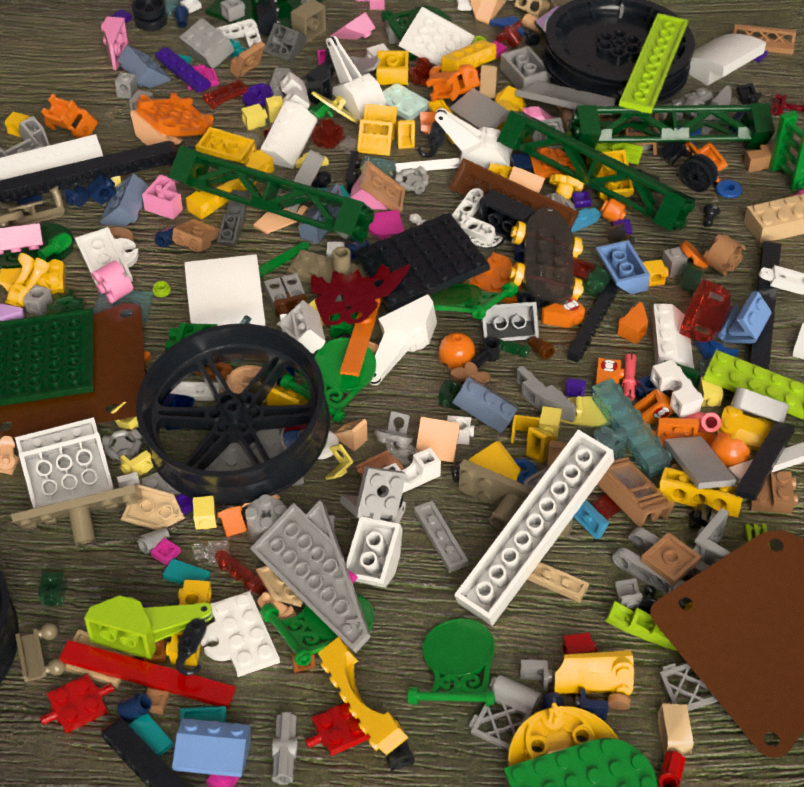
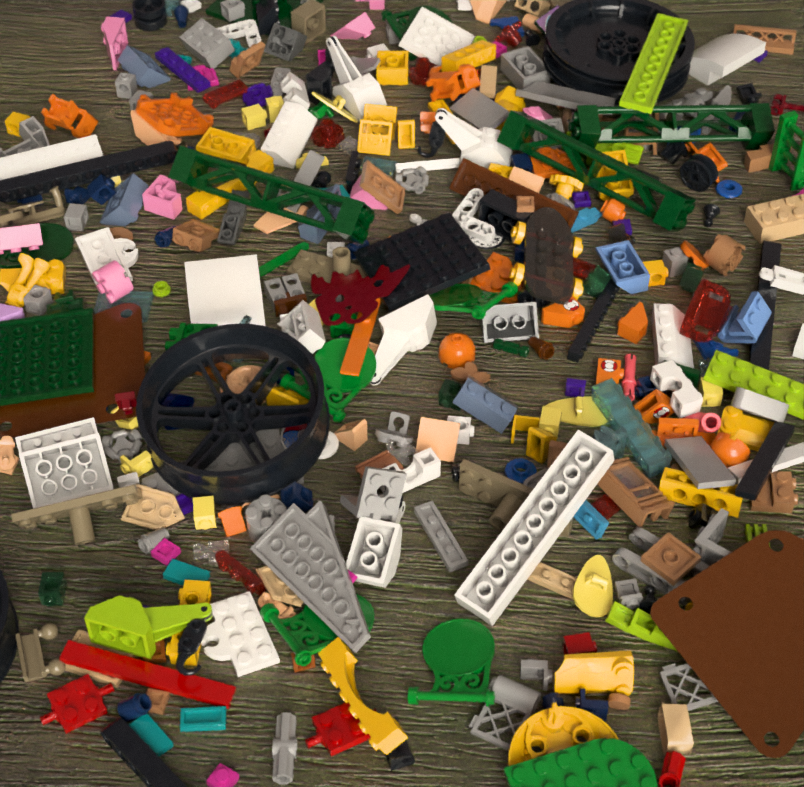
(56, 245): green arm -> none
(76, 217): none -> light grey brick
(126, 401): none -> dark red tile
(197, 390): white tile -> none
(212, 747): medium blue slope -> none
(298, 495): none -> dark blue brick
(344, 462): light yellow bracket -> none
(386, 224): dark pink tile -> none
(408, 102): light aqua plate -> none
(488, 352): black axle -> none
(498, 460): yellow tile -> none
(525, 203): none -> medium nougat tile
(540, 396): light grey slope -> none
(594, 588): none -> light yellow shield

